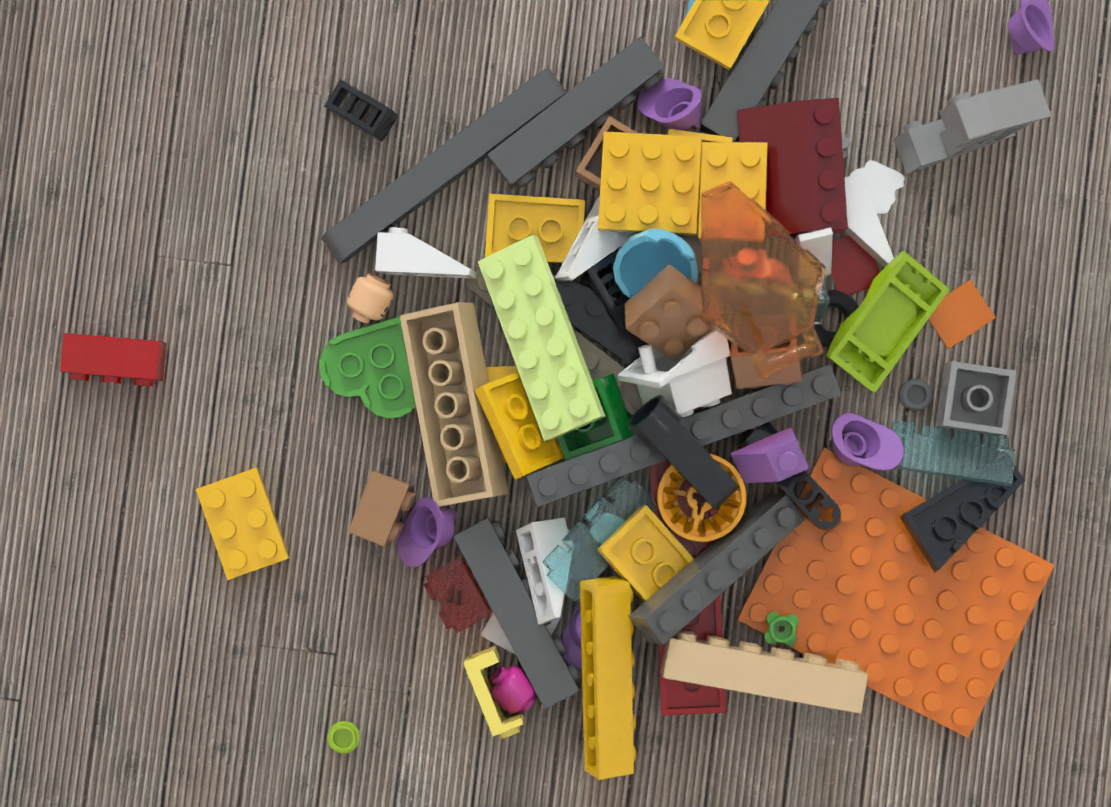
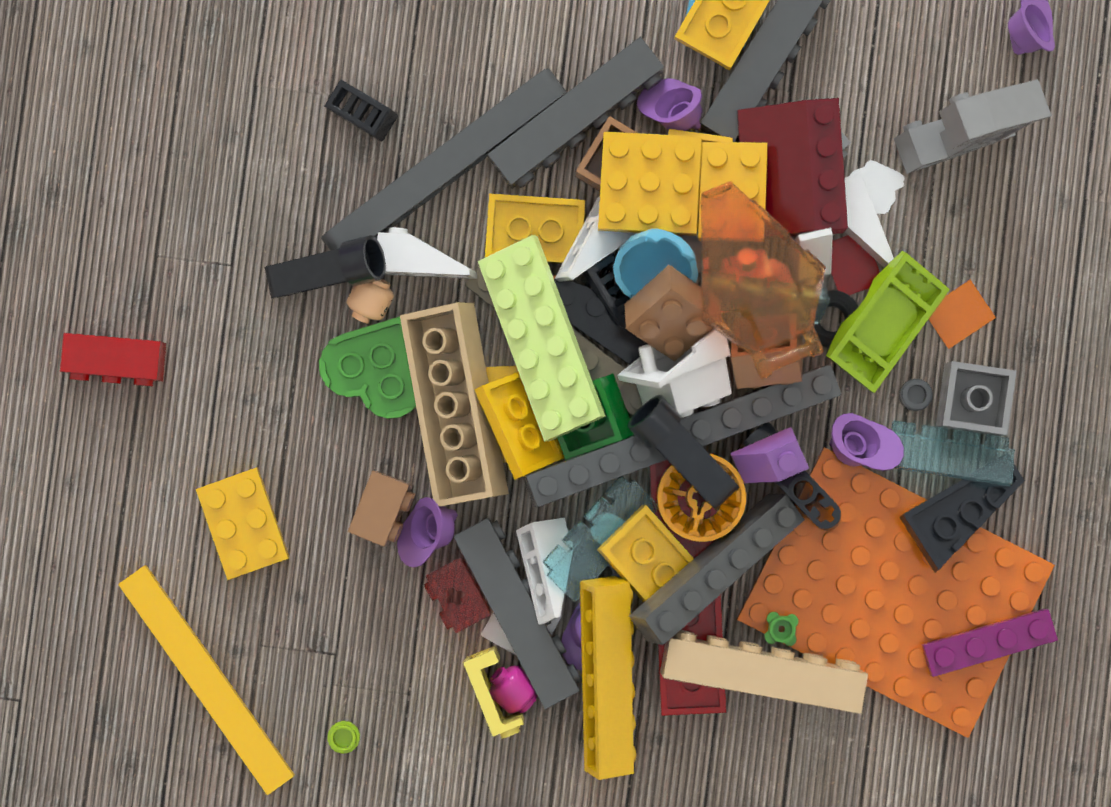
(206, 679): none -> yellow tile
(355, 262): none -> black beam
(989, 642): none -> magenta plate

